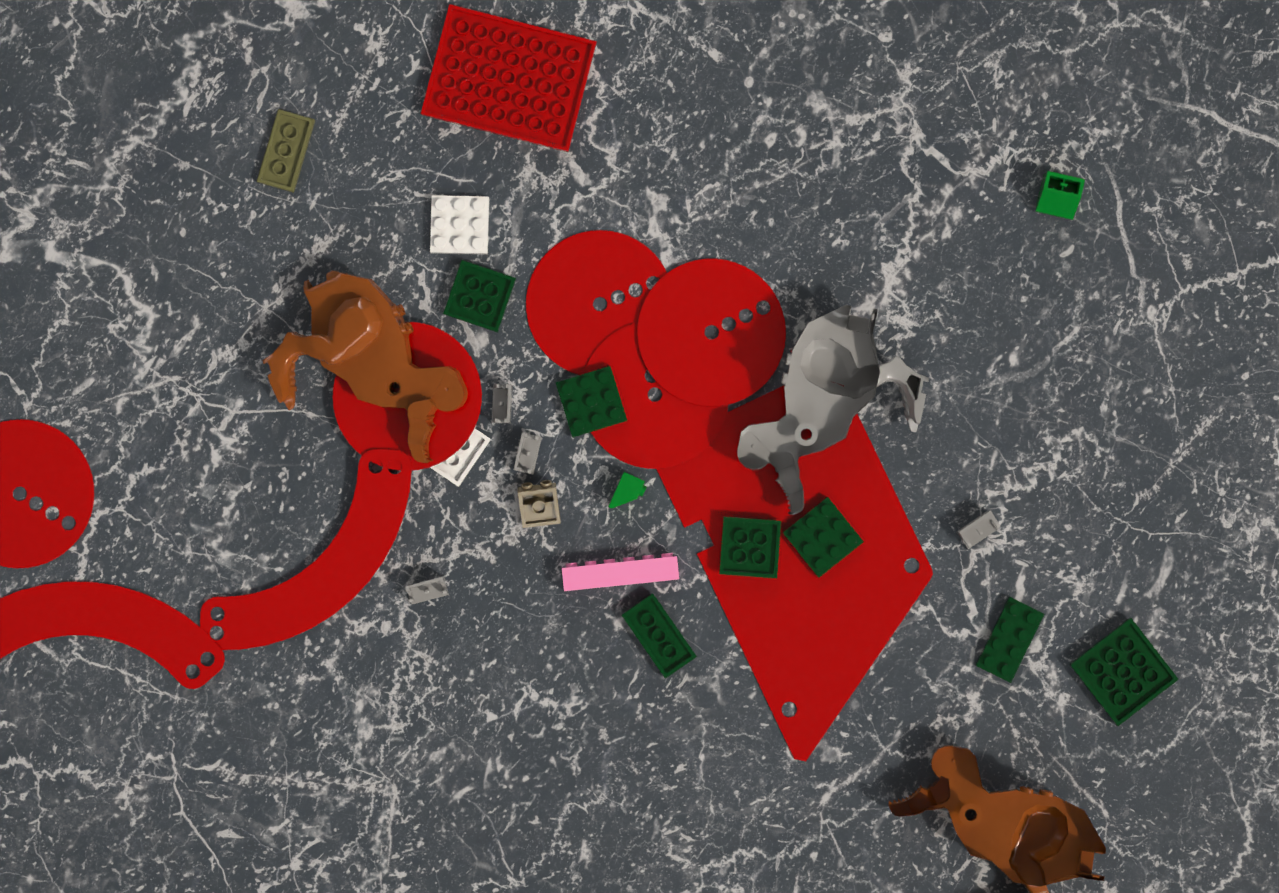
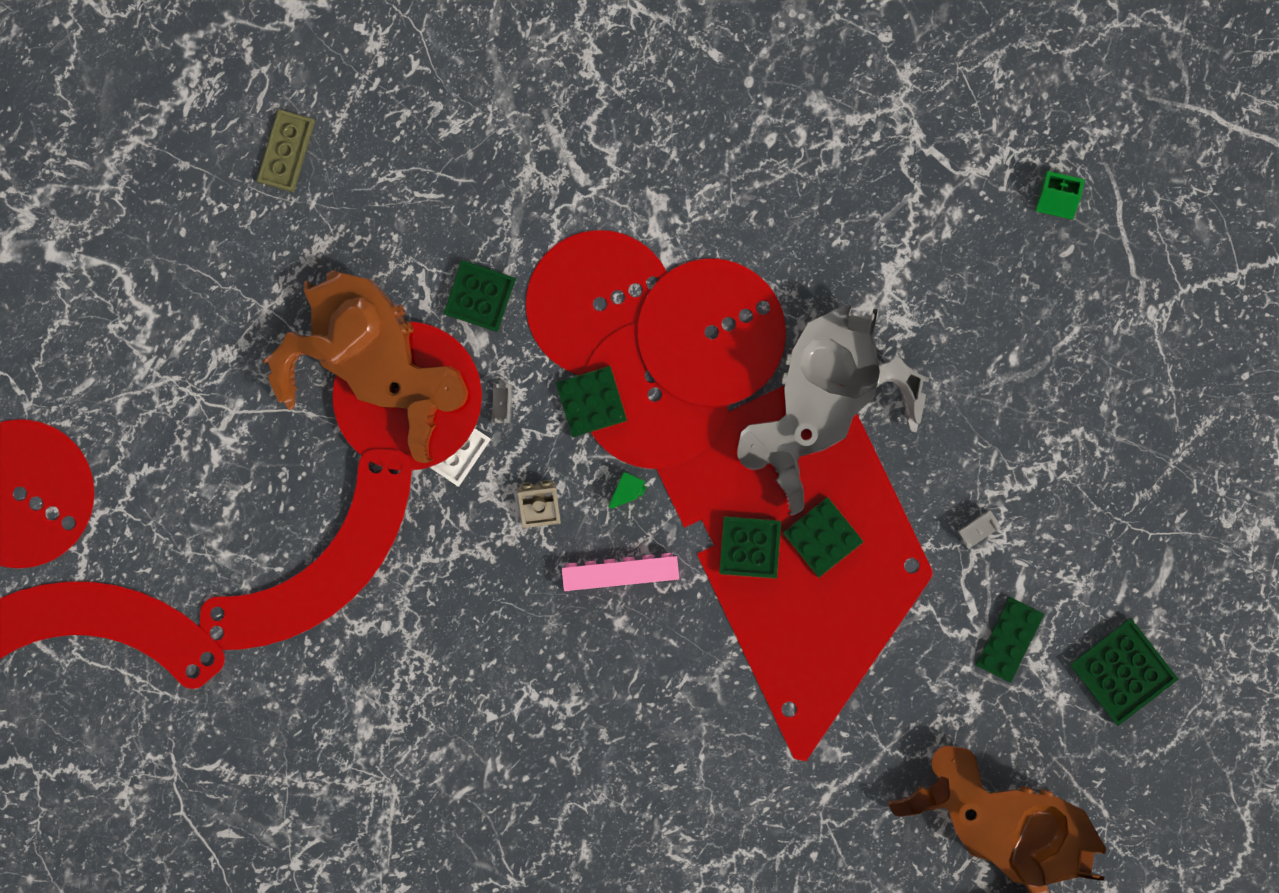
(427, 590): light grey hinge -> none
(459, 224): white plate -> none
(508, 78): red plate -> none
(527, 453): light grey hinge -> none
(659, 635): dark green plate -> none

